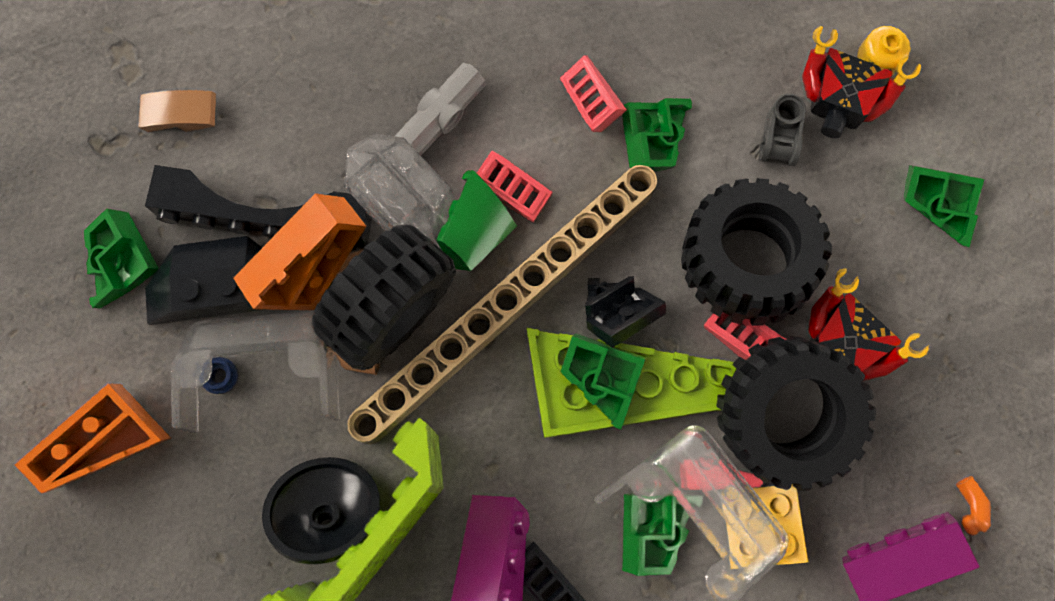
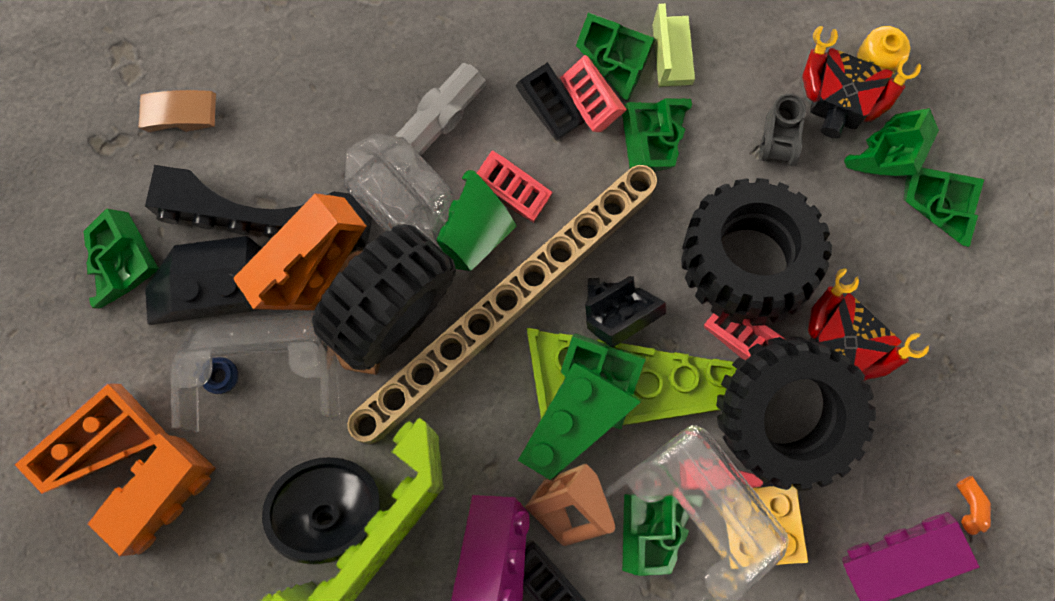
(152, 496): none -> orange wedge
(546, 74): none -> black slope
(575, 419): none -> green wing
(577, 488): none -> nougat tile
(615, 52): none -> green slope
(673, 49): none -> yellowish green panel
(898, 146): none -> green slope

